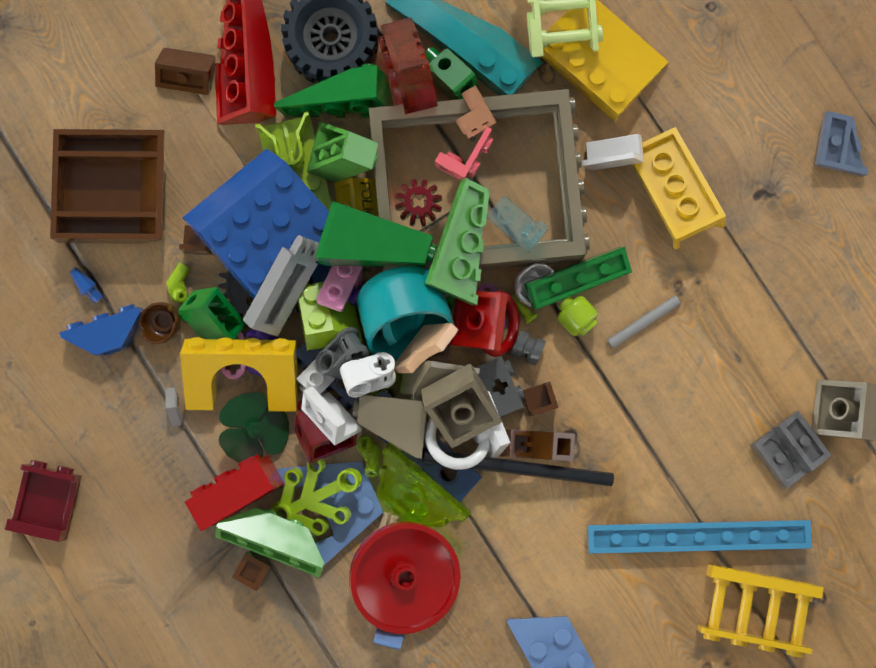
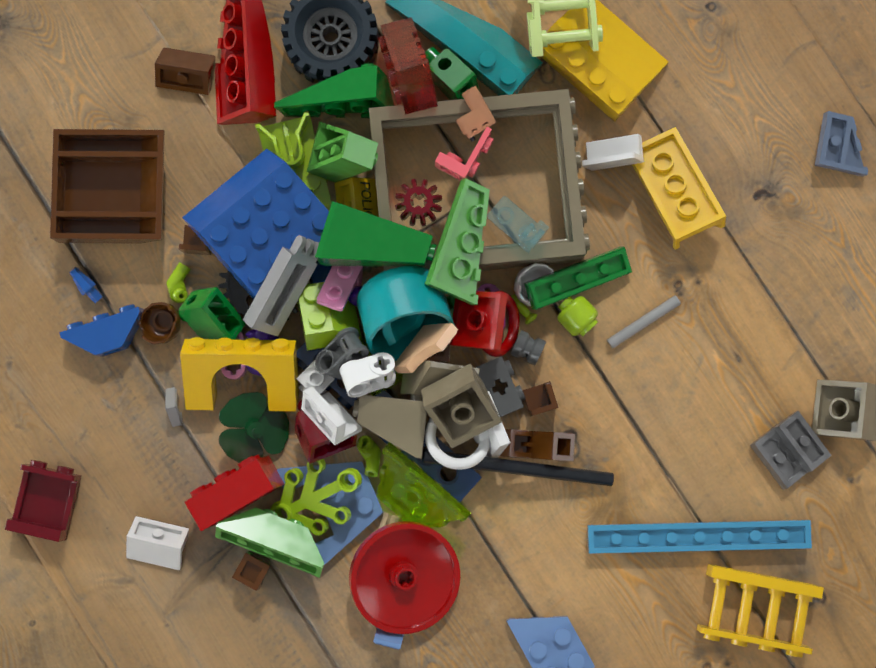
(156, 542): none -> white panel

